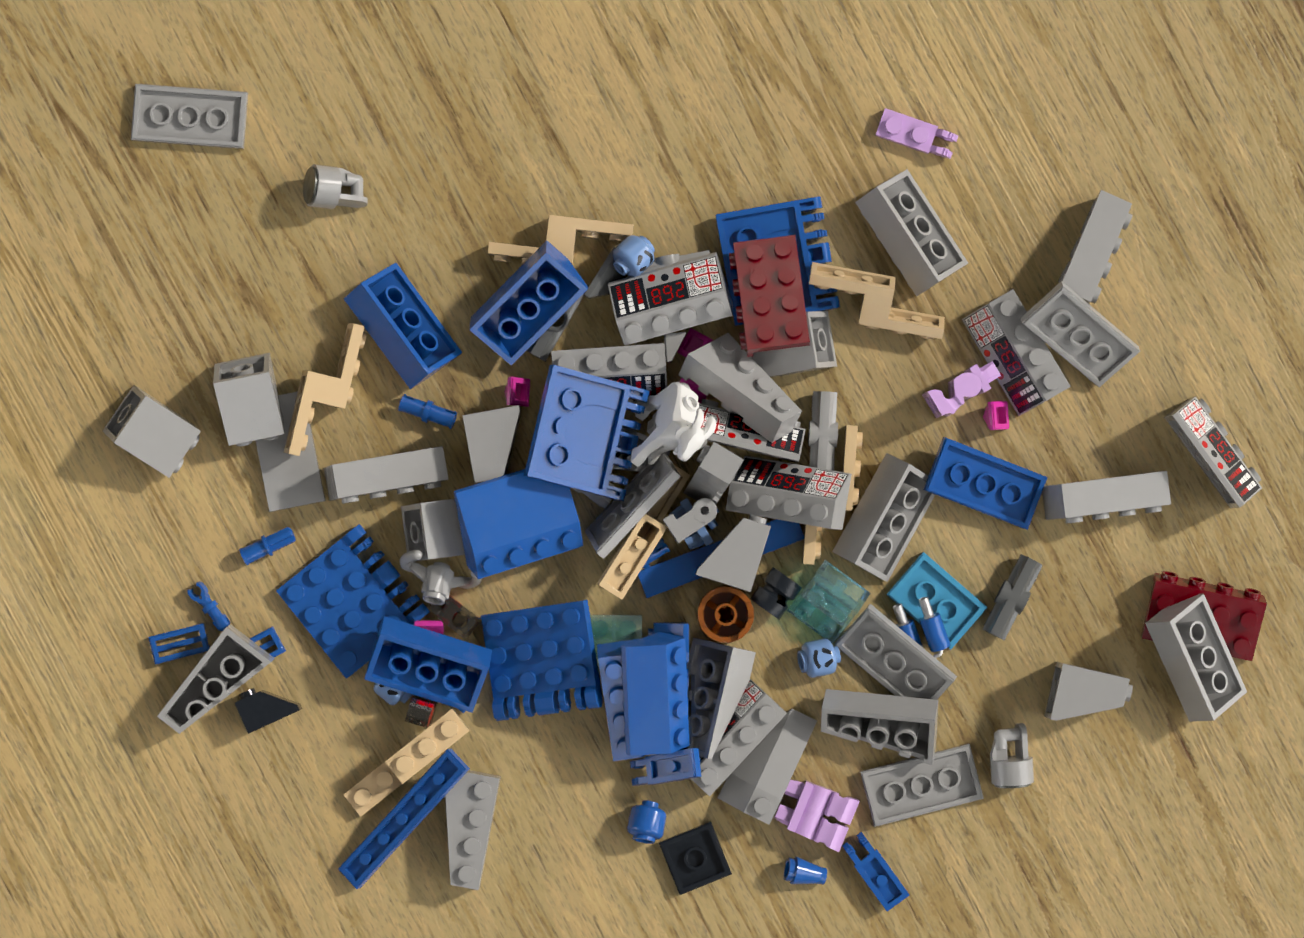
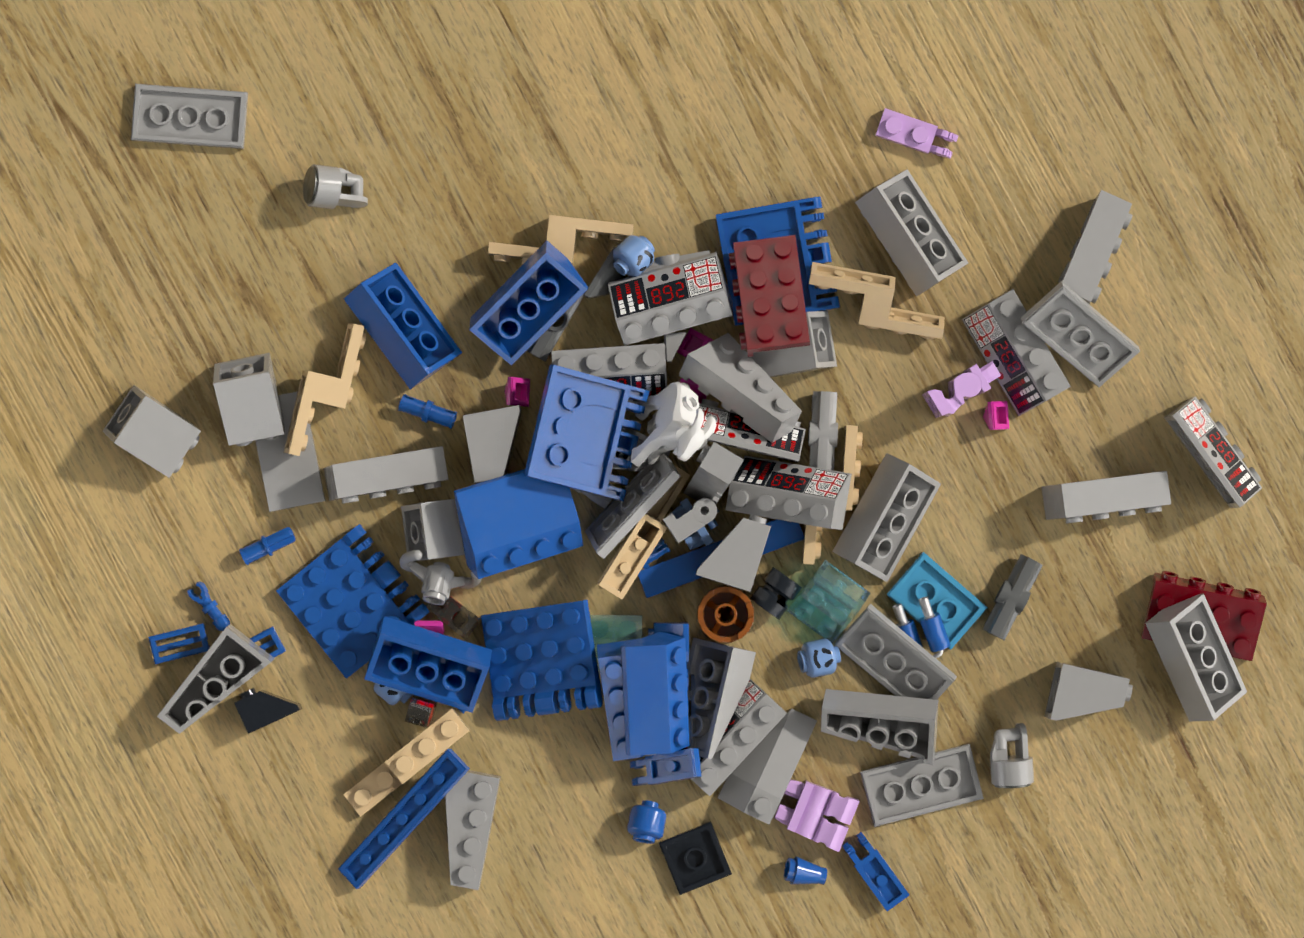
(985, 483): blue tile -> none

